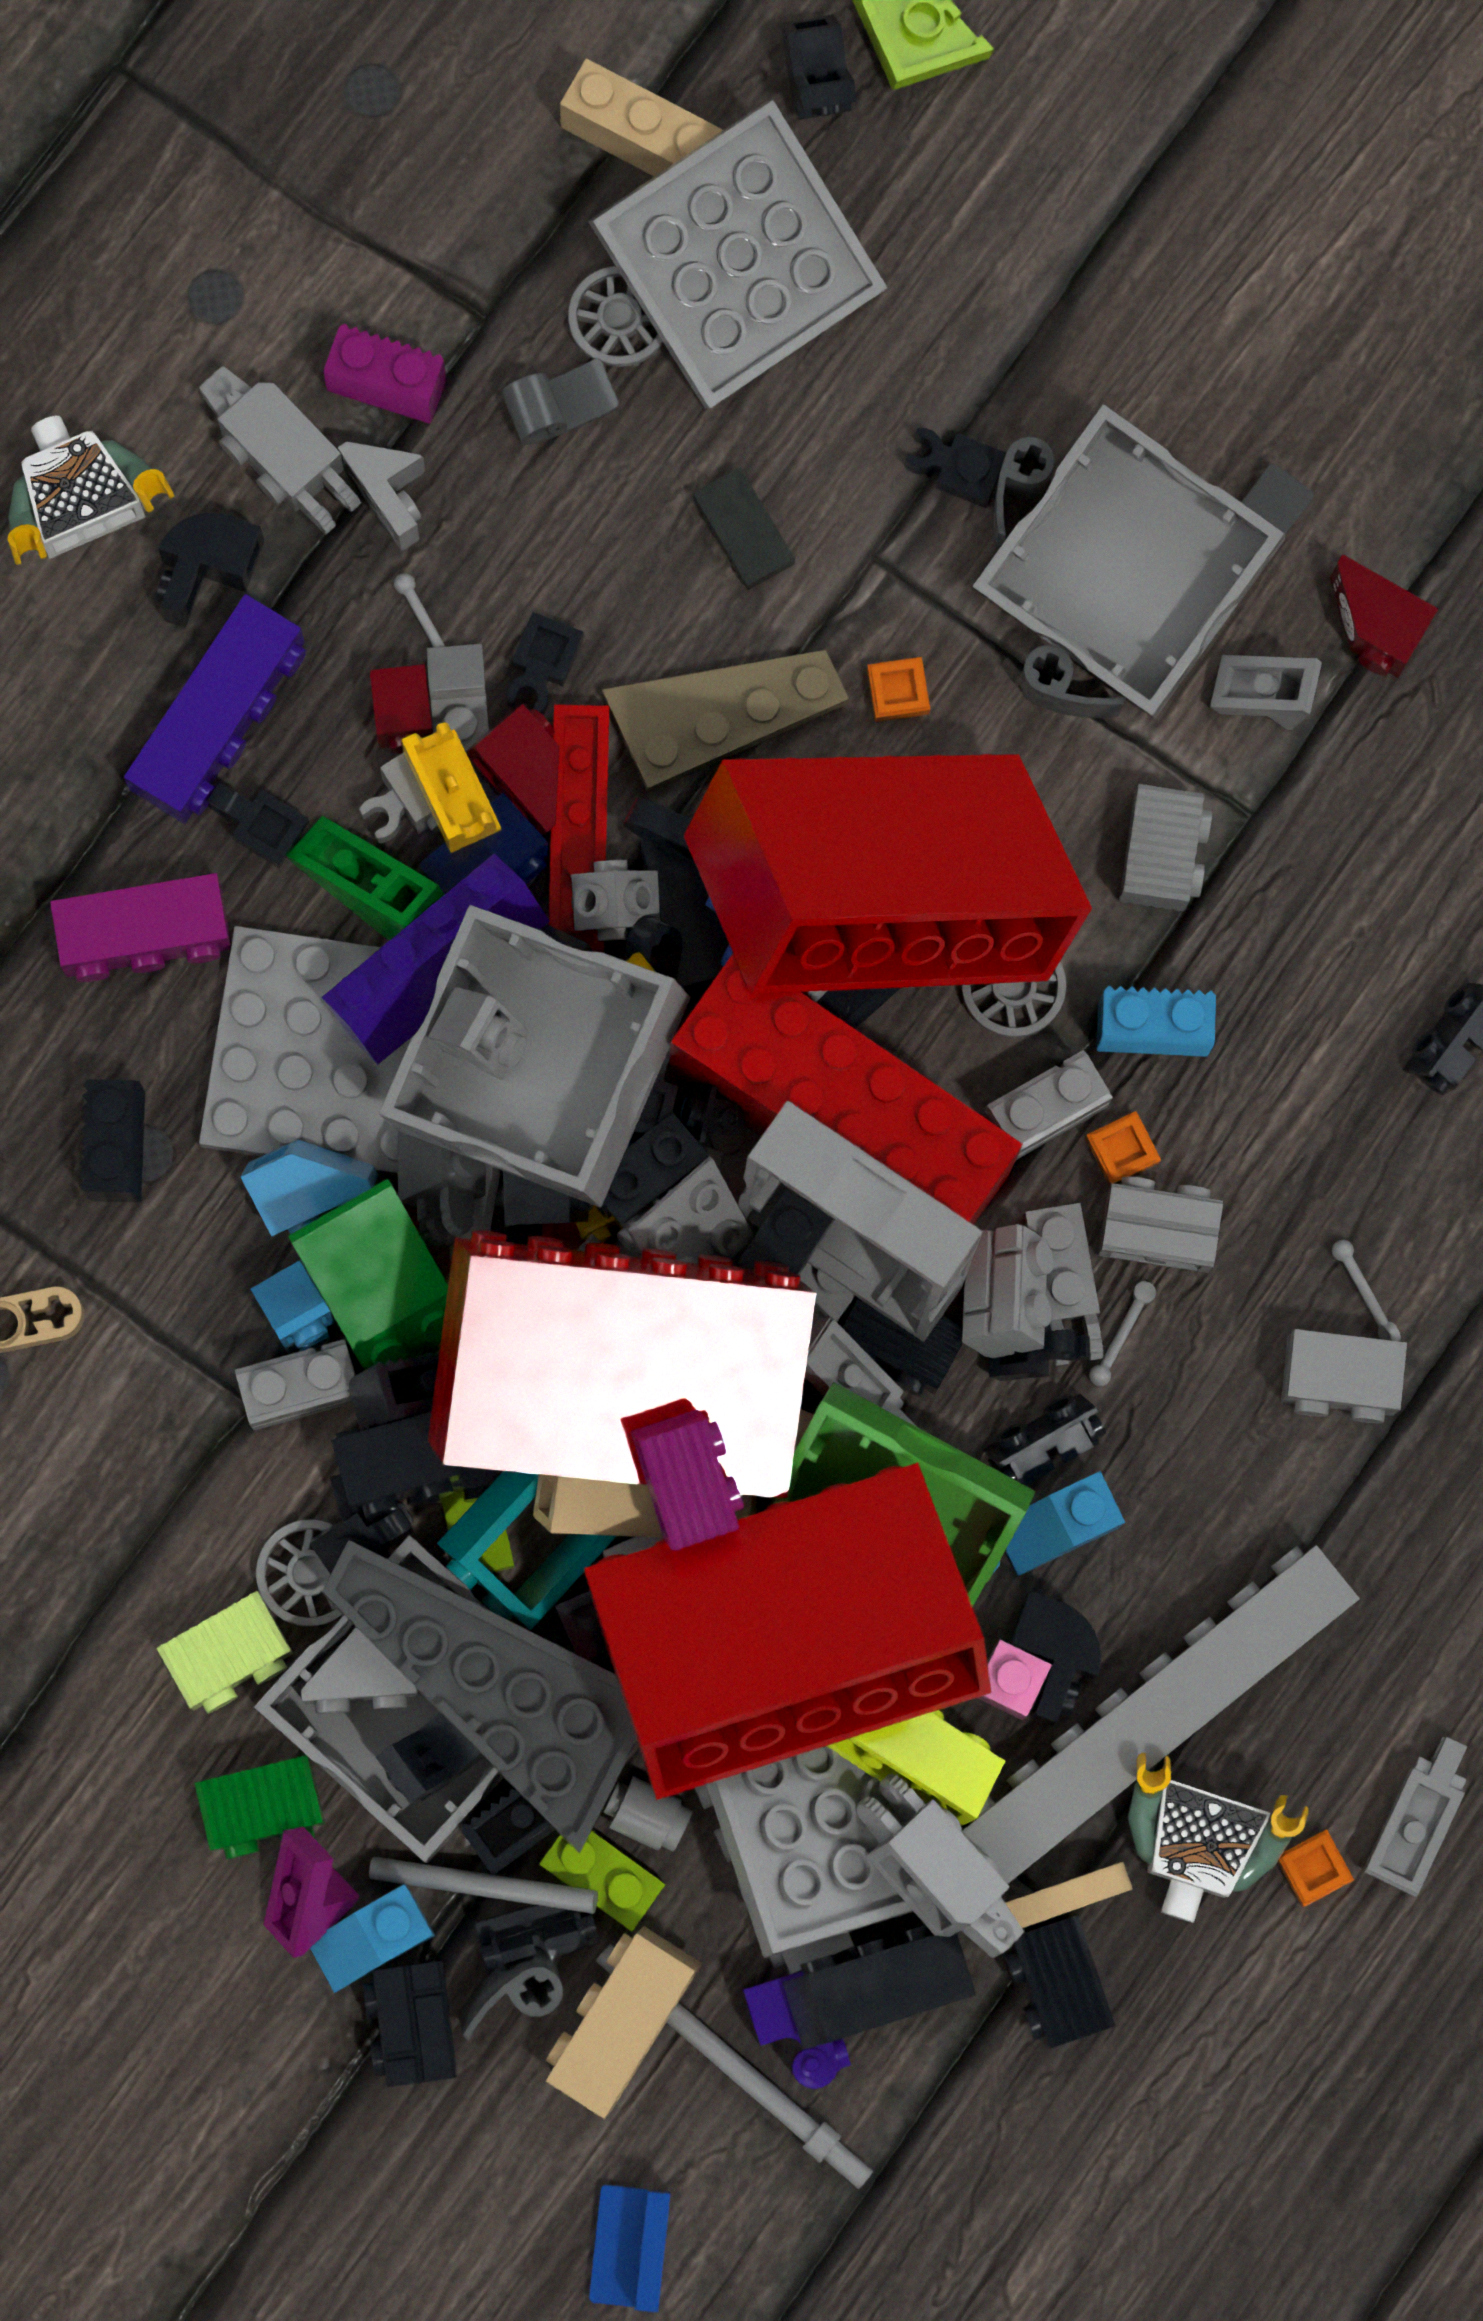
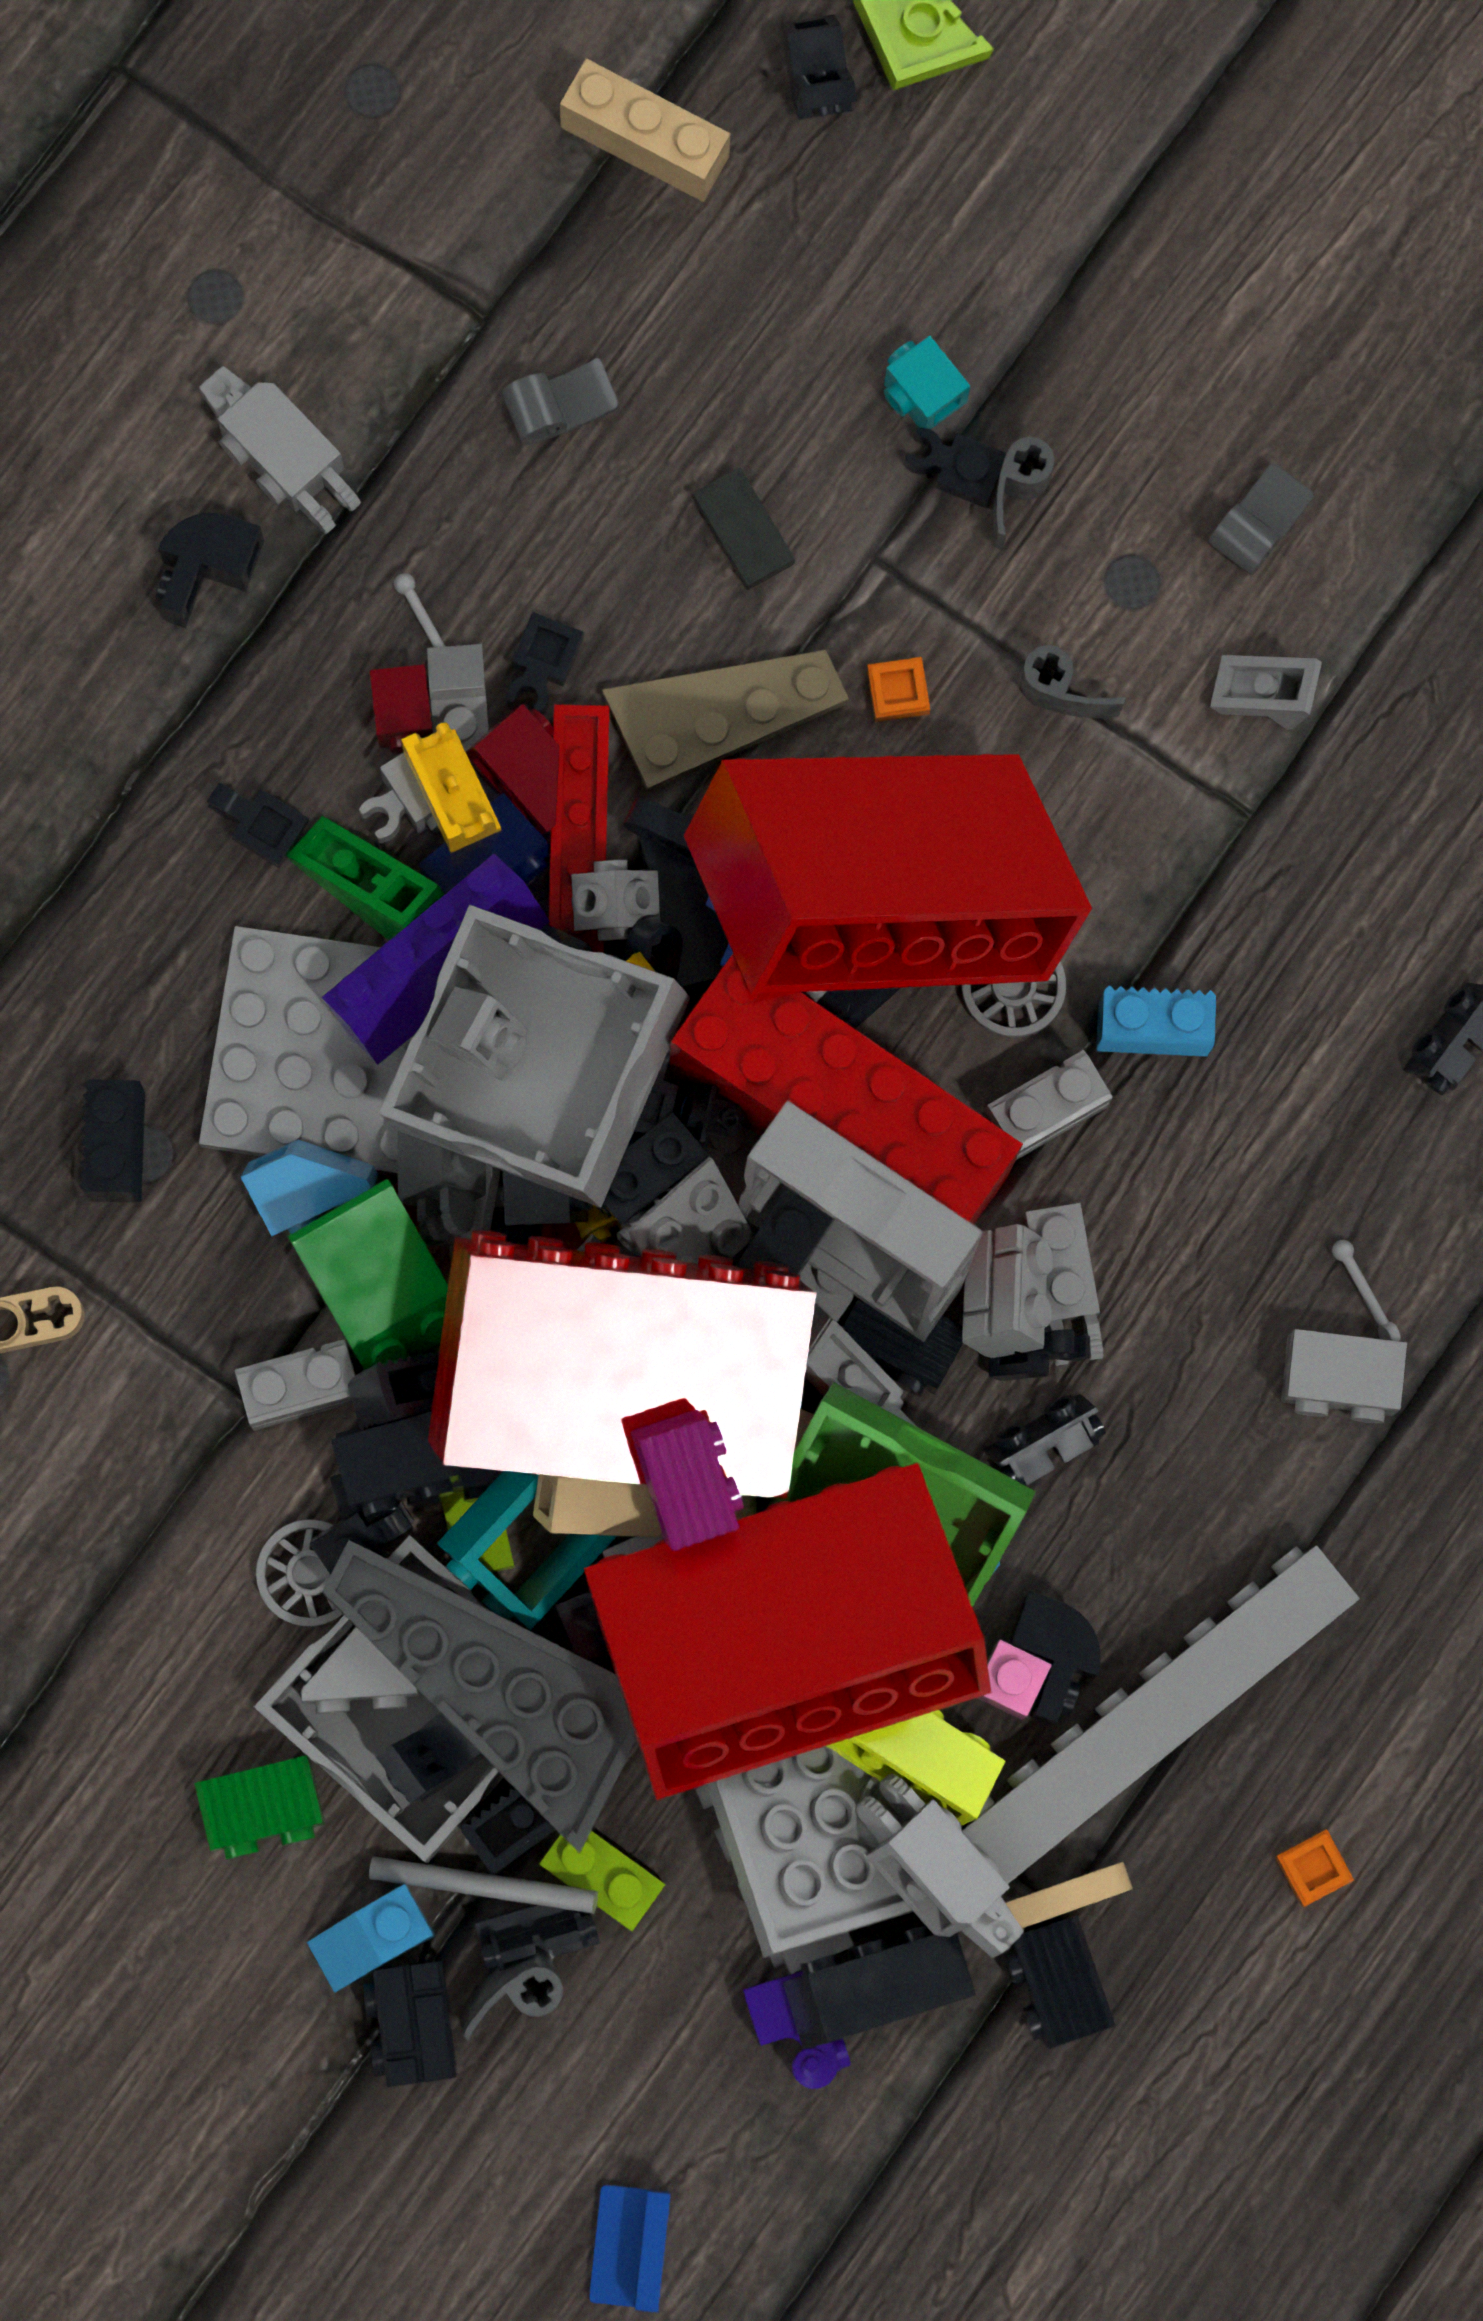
(77, 491): torso -> none
(141, 927): magenta brick -> none
(216, 709): dark purple brick -> none
(225, 1653): yellowish green brick -> none
(295, 1309): dark azure slope -> none
(305, 1893): magenta slope -> none
(378, 476): light grey slope -> none
(385, 374): magenta brick -> none
(617, 318): light grey wheel -> none
(621, 2020): tan brick -> none
(644, 1818): light grey brick -> none
(738, 254): light grey plate -> none
(820, 2140): light grey bar -> none
(924, 383): none -> teal brick
(1064, 1523): dark azure slope -> none
(1123, 1148): orange tile -> none
(1129, 562): light grey tile -> none
(1143, 1294): light grey hinge -> none
(1160, 1225): light grey brick -> none
(1164, 848): light grey brick -> none
(1203, 1838): torso -> none
(1379, 617): dark red slope -> none
(1419, 1820): light grey hinge -> none

